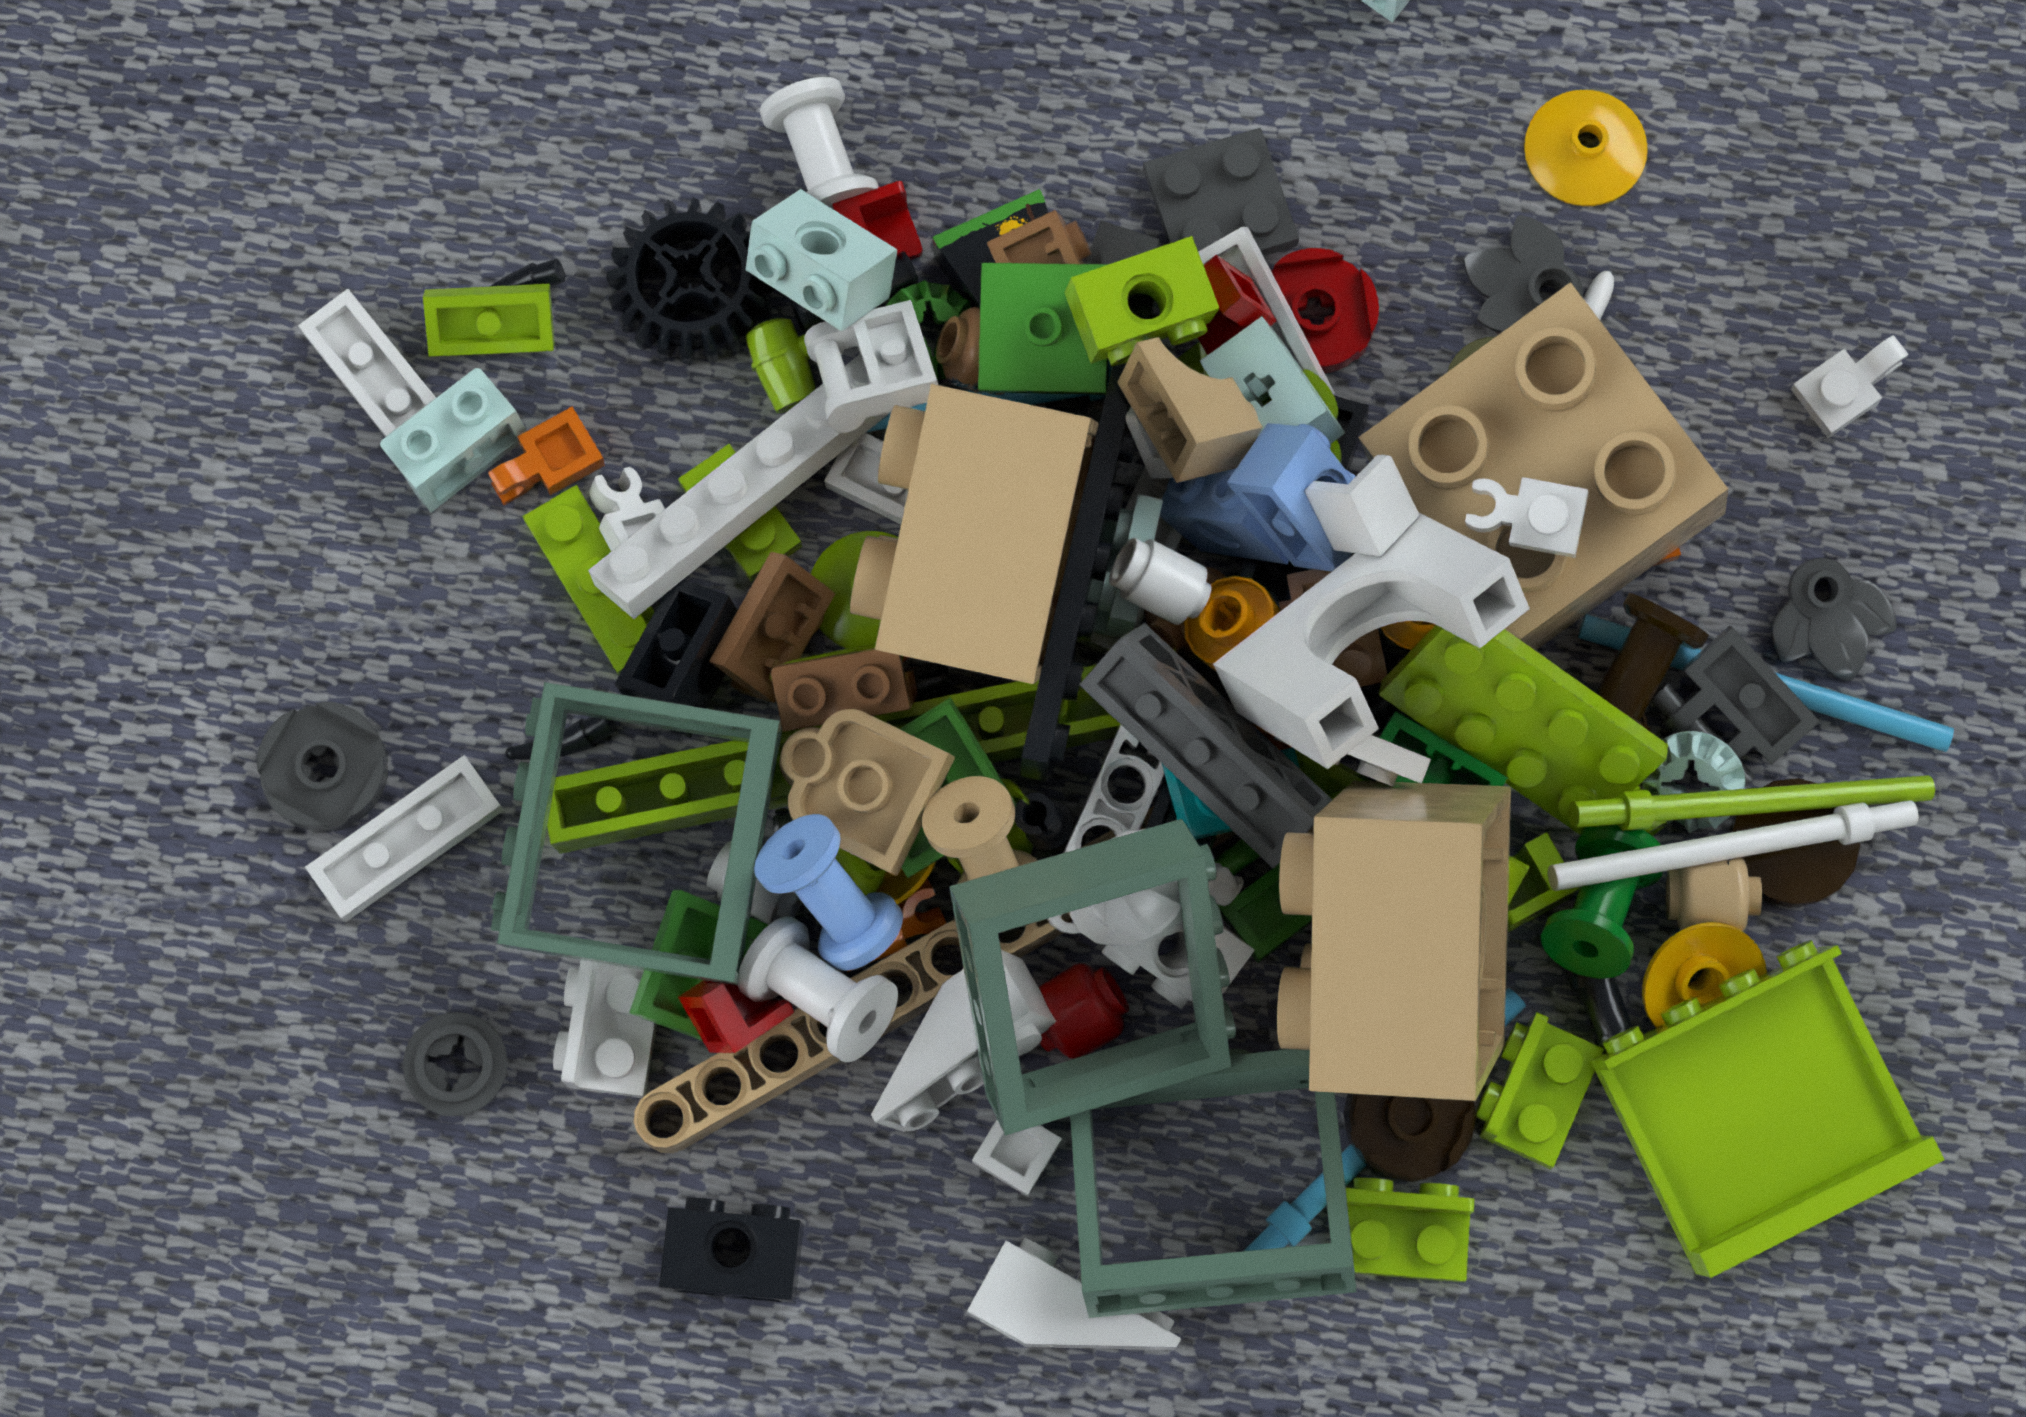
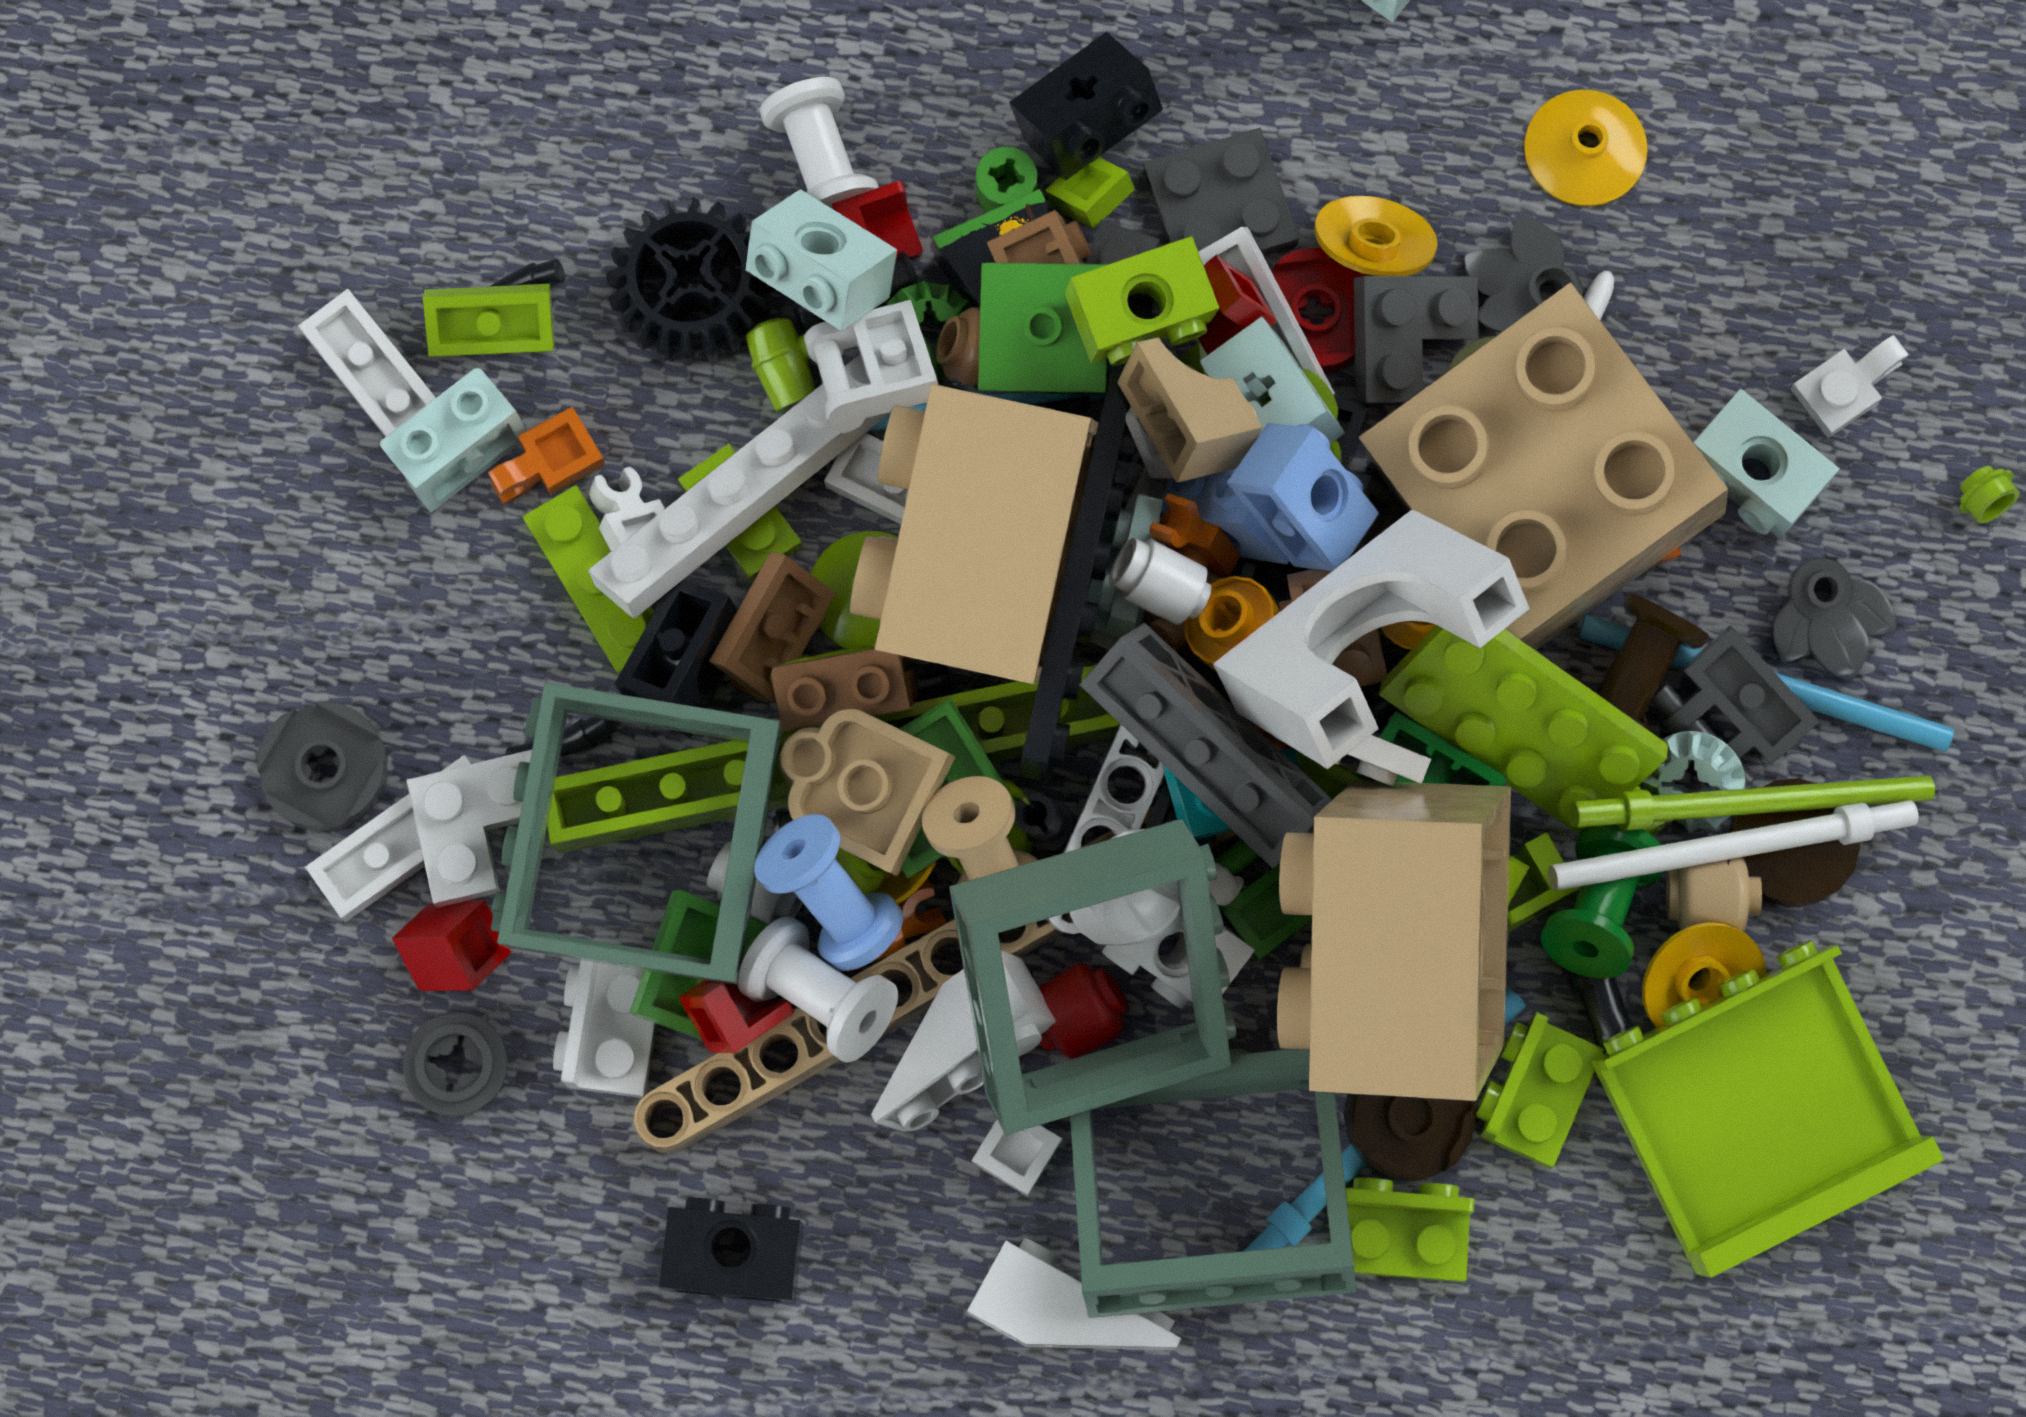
(451, 946): none -> red panel
(452, 824): none -> white plate
(998, 163): none -> bright green wheel
(1086, 105): none -> black brick
(1091, 192): none -> lime plate
(1190, 536): none -> orange plate
(1367, 511): white panel -> none
(1375, 236): none -> yellow dish
(1393, 321): none -> dark grey plate
(1542, 516): white plate -> none
(1795, 467): none -> light aqua brick
(1988, 493): none -> lime plate

